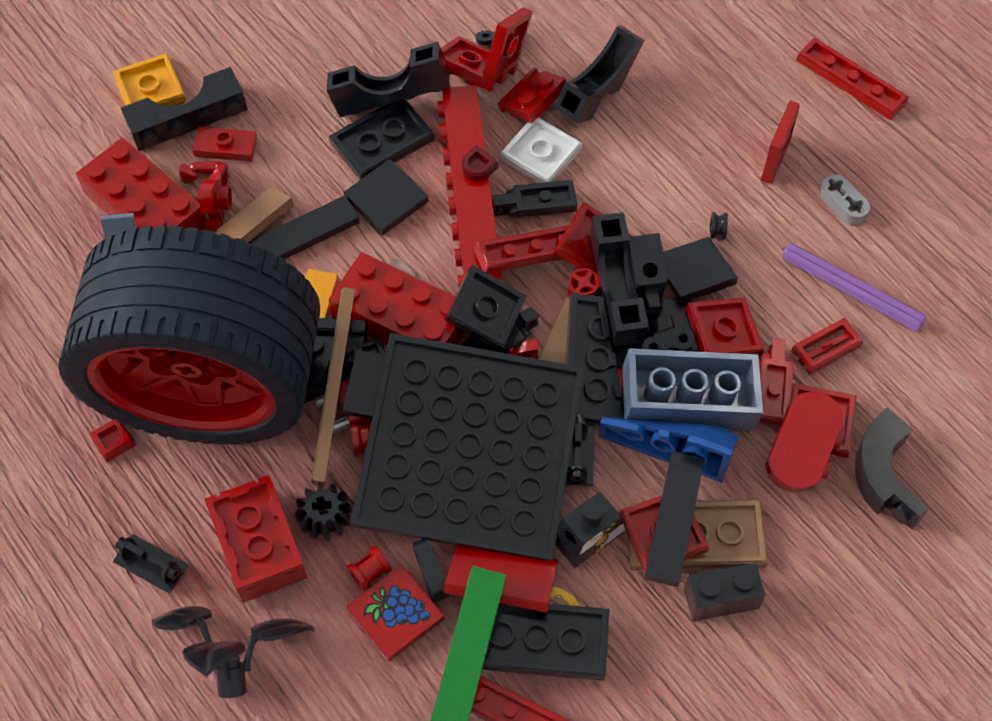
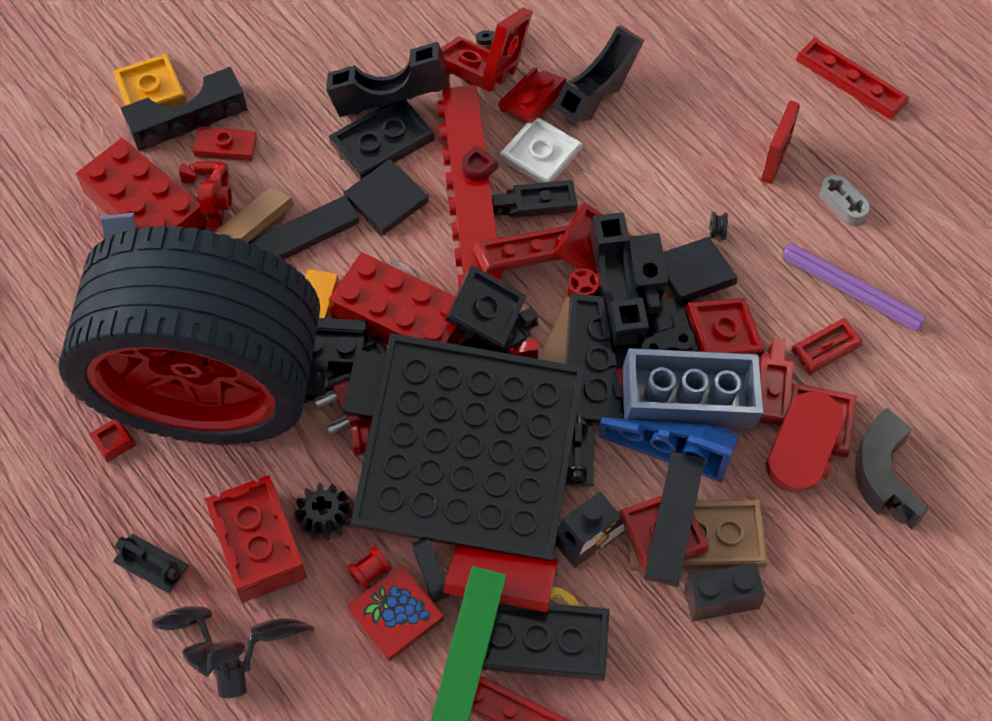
(333, 386): medium nougat tile -> none

